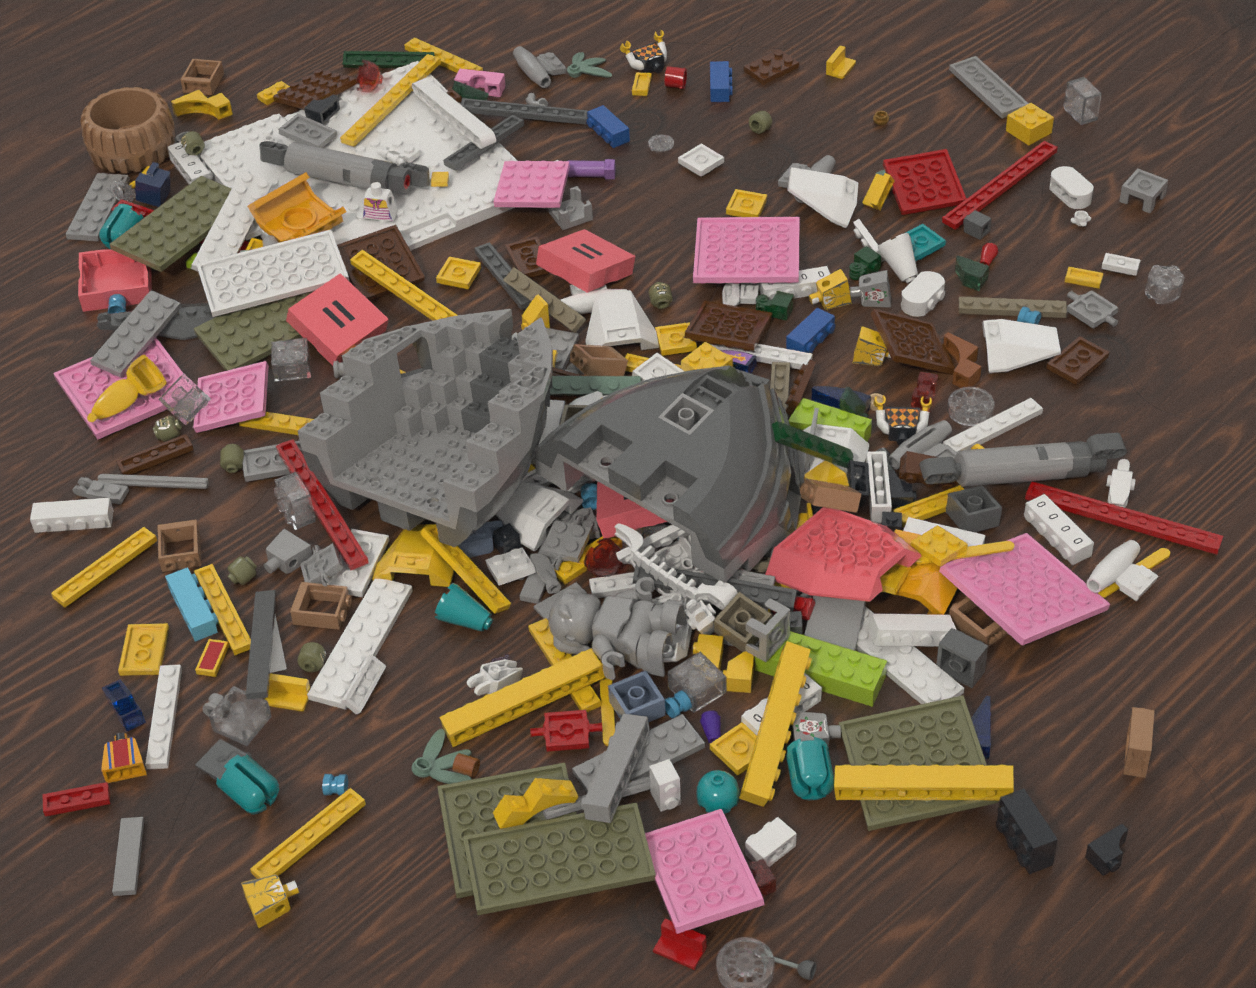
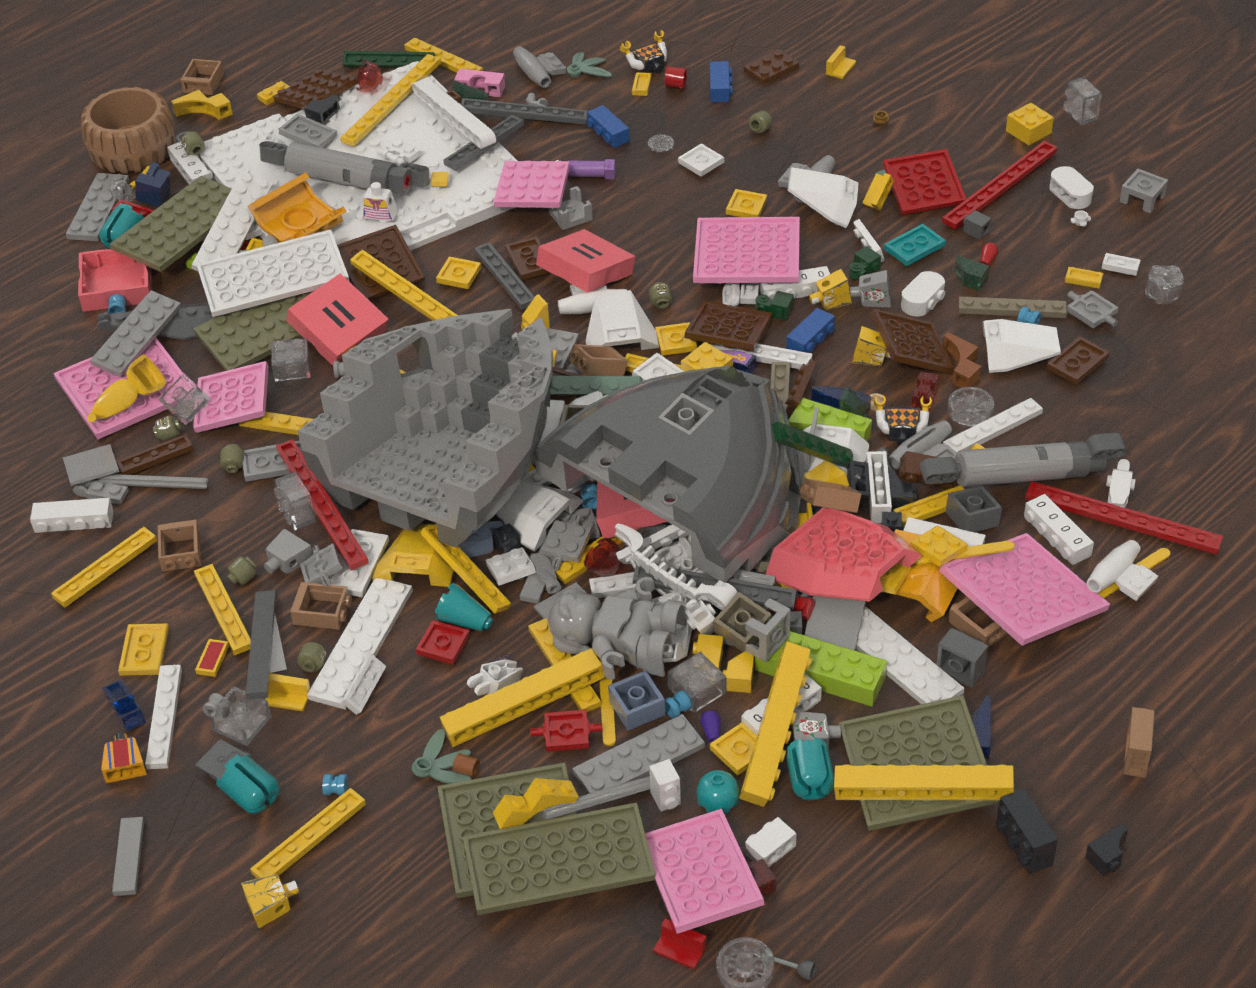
(76, 799): red plate -> none
(90, 464): none -> light grey piece
(192, 604): medium azure brick -> none
(442, 642): none -> red plate
(556, 308): dark tan plate -> none
(616, 768): light grey brick -> none
(900, 257): white cone -> none
(909, 629): white brick -> none
(988, 86): light grey plate -> none

